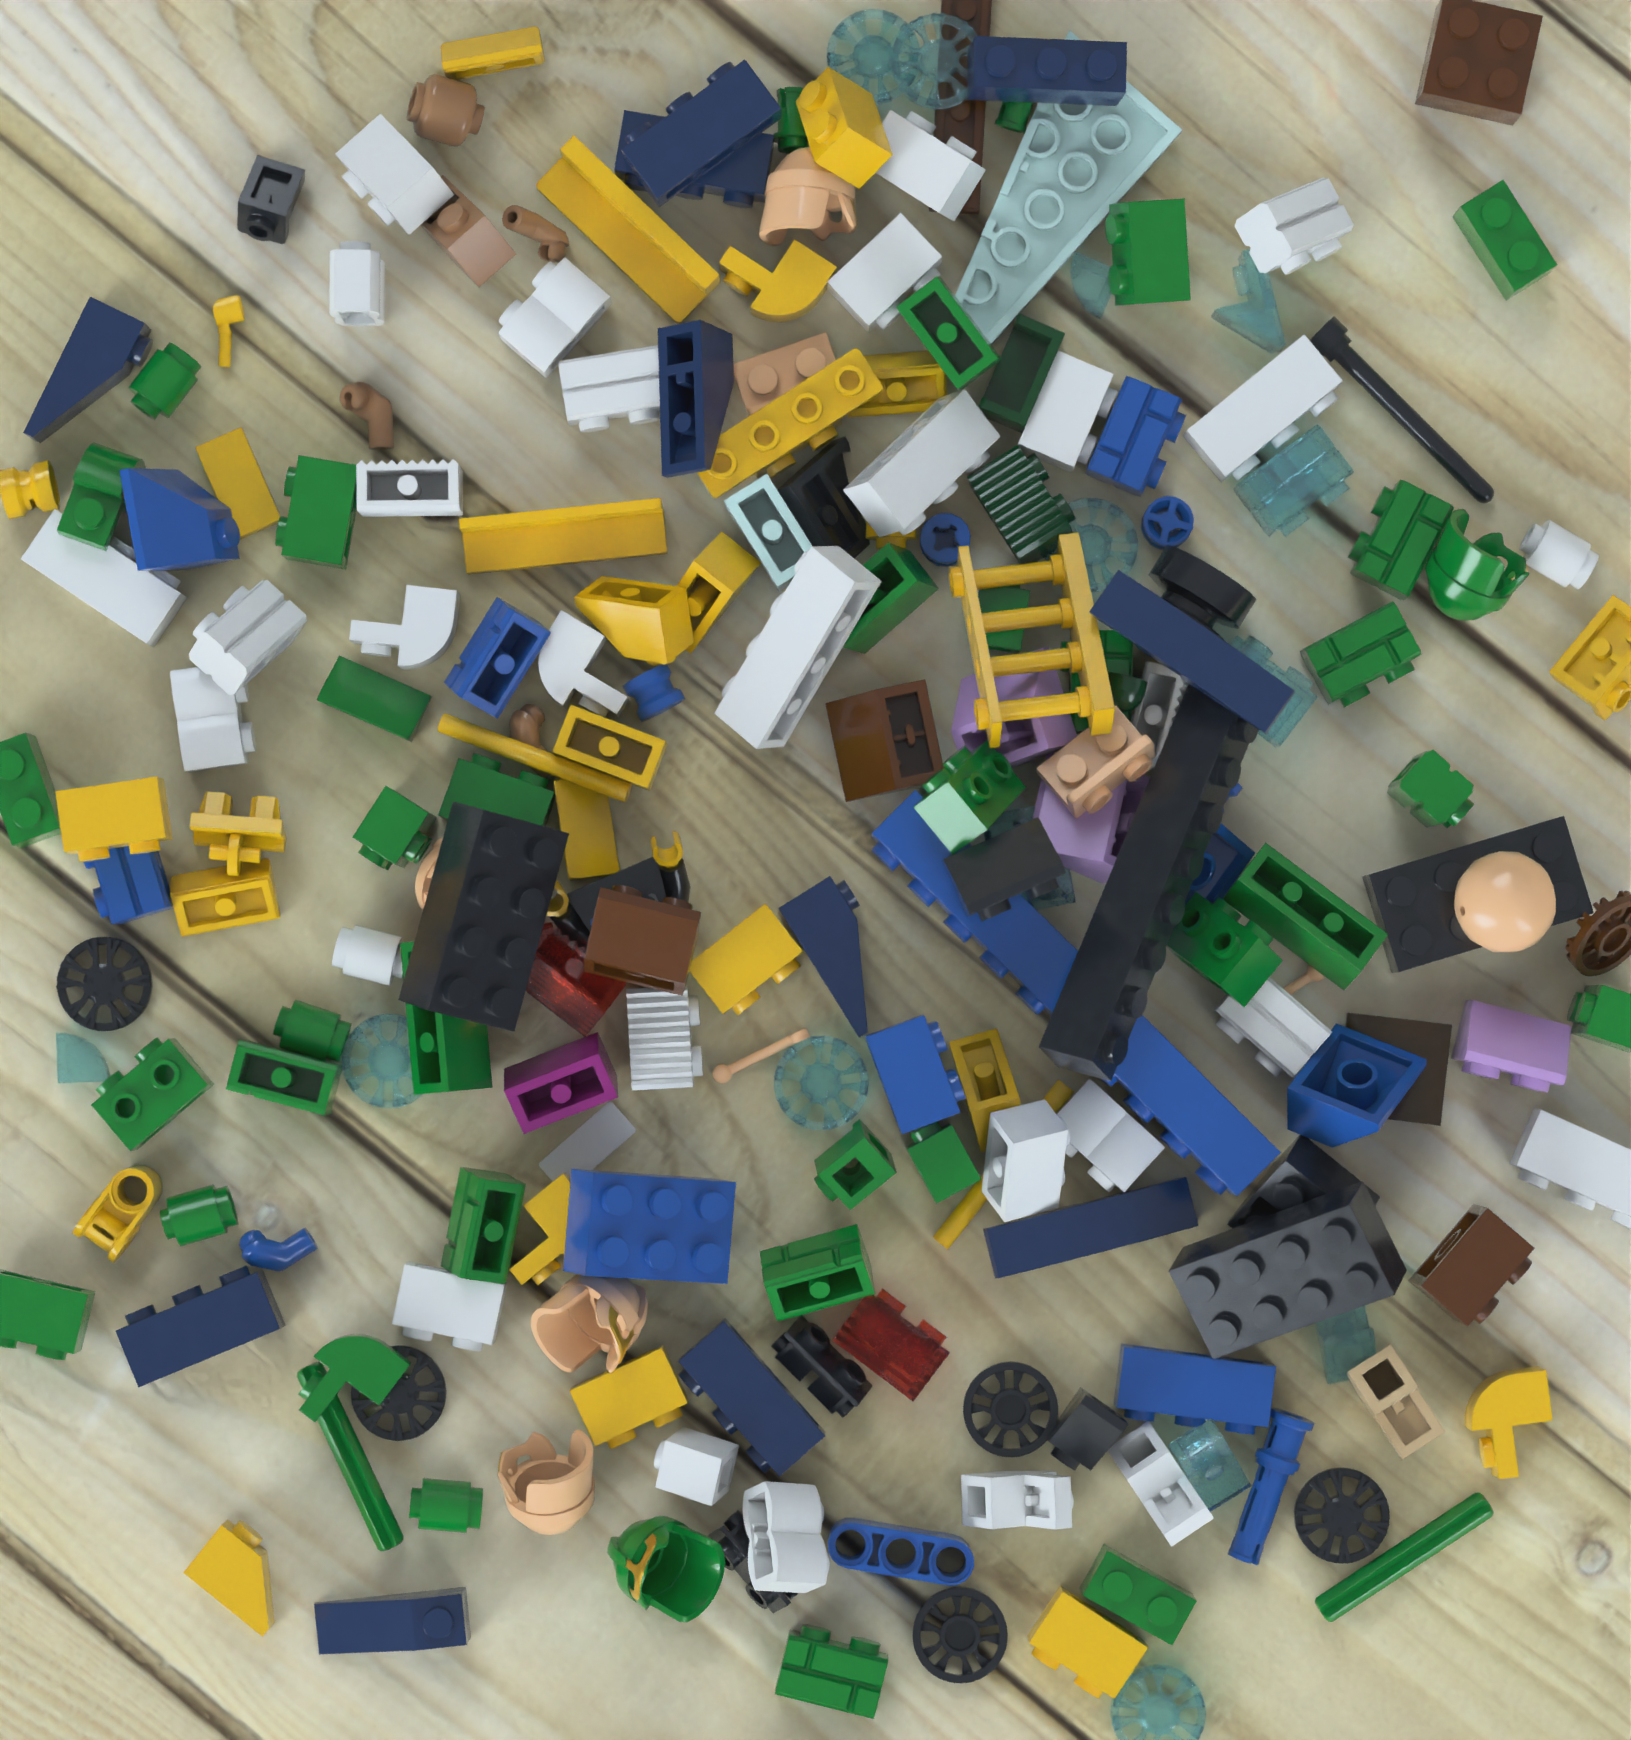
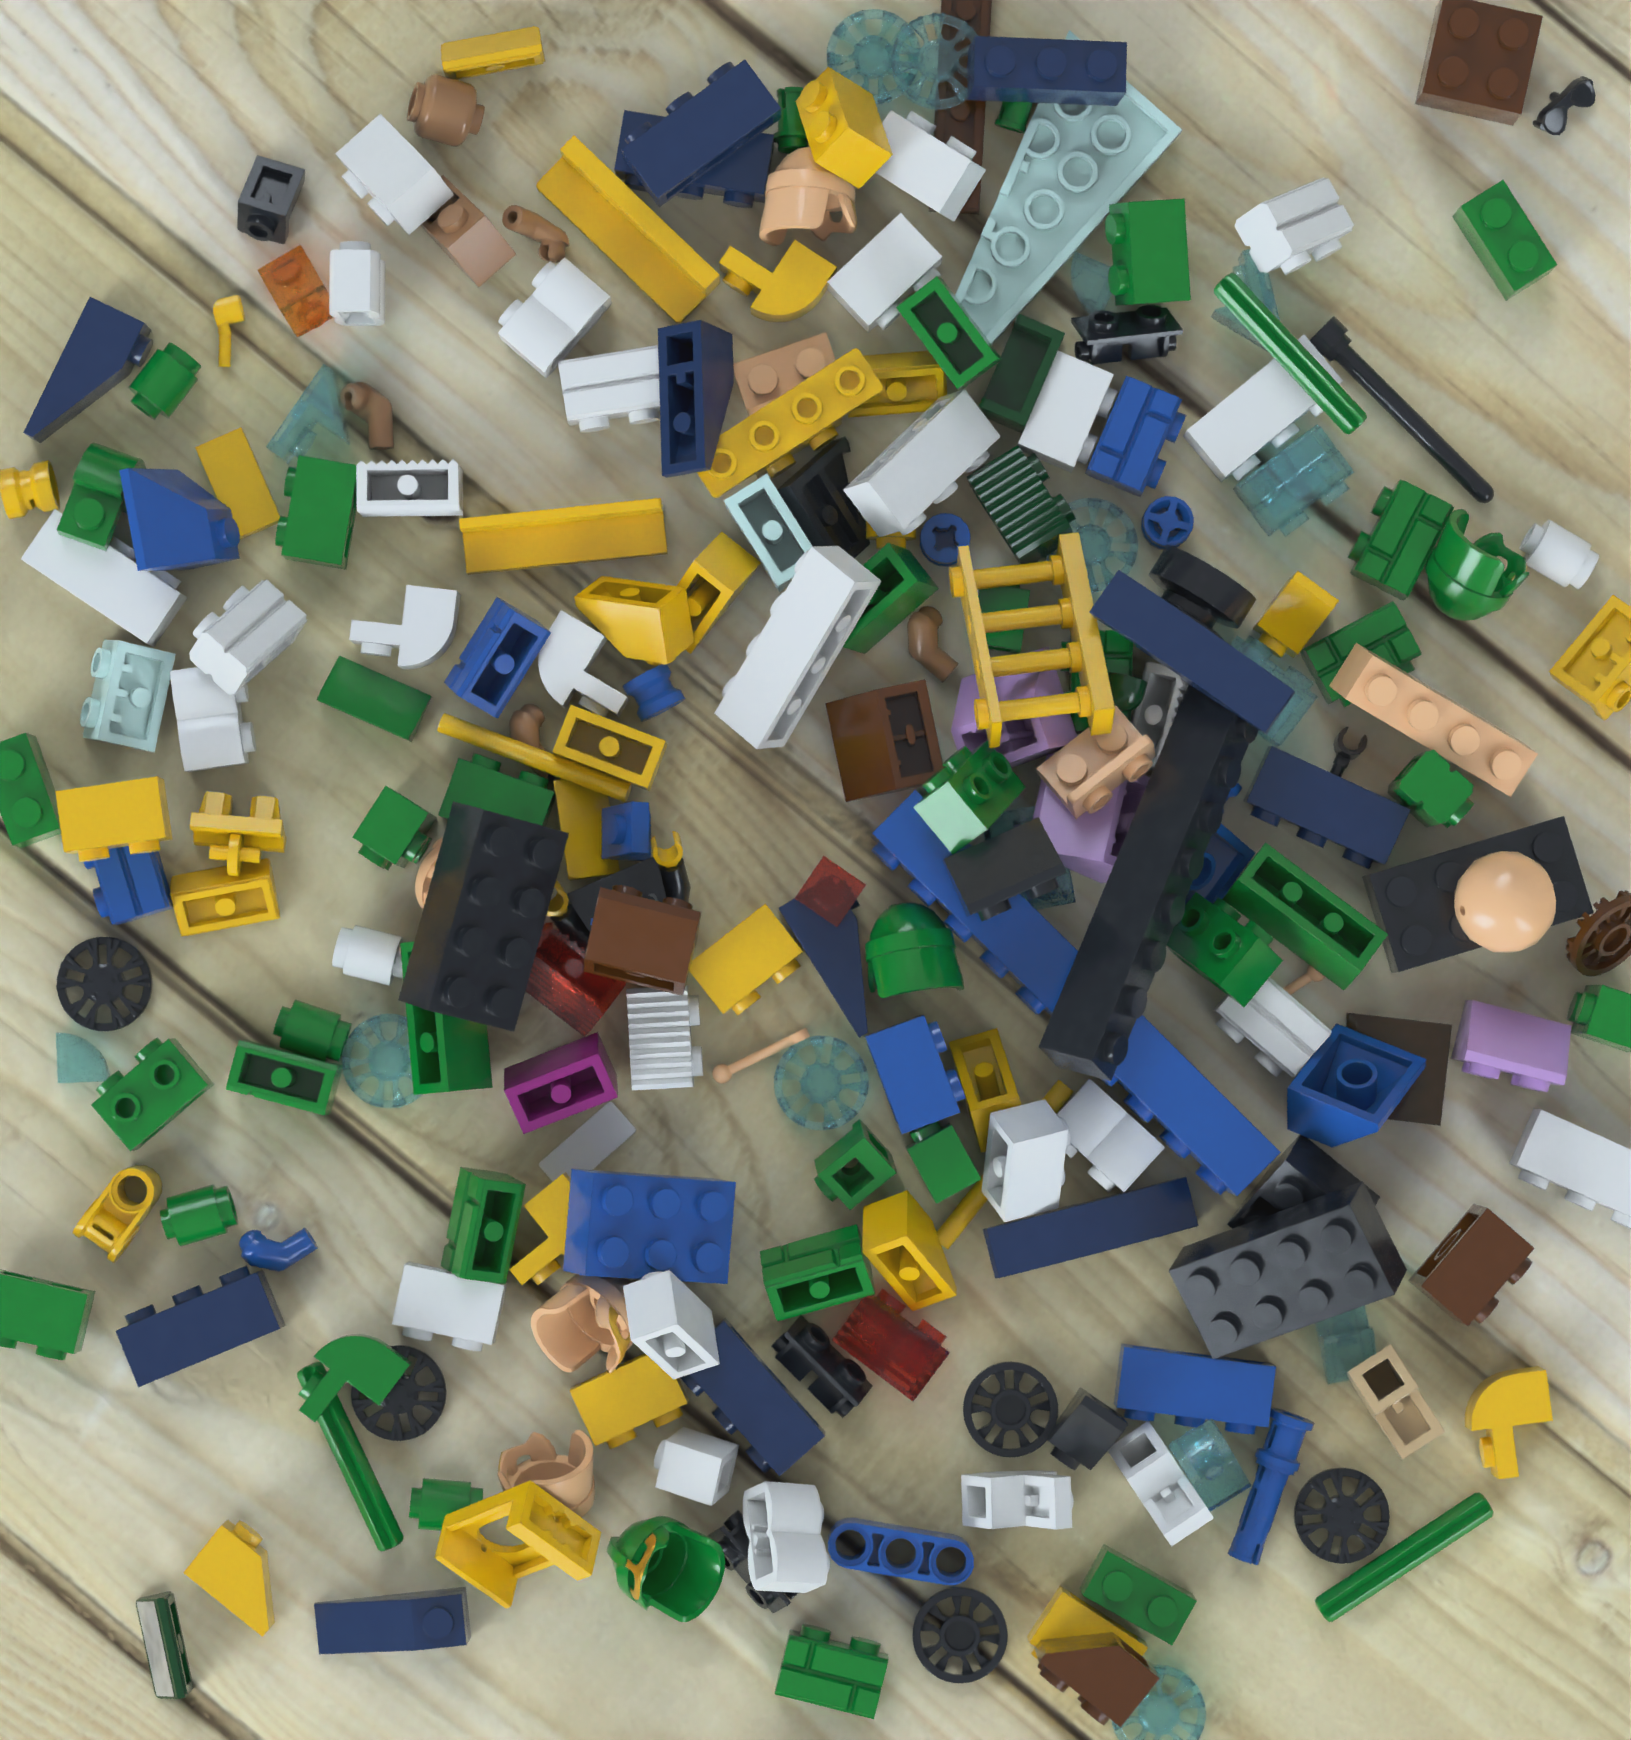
(127, 694): none -> light aqua bracket
(164, 1646): none -> slope
(297, 290): none -> clear orange bracket
(317, 405): none -> clear light blue slope
(543, 1523): none -> yellow panel
(626, 832): none -> blue bracket
(671, 1324): none -> white brick
(830, 892): none -> clear red brick
(907, 1250): none -> yellow slope
(911, 952): none -> green helmet
(923, 643): none -> medium nougat arm
(1101, 1670): none -> reddish brown slope
(1147, 331): none -> black hinge
(1290, 353): none -> green axle
(1294, 615): none -> yellow slope
(1325, 808): none -> dark blue brick
(1343, 754): none -> black hand
(1433, 719): none -> light nougat brick
(1554, 116): none -> black piece

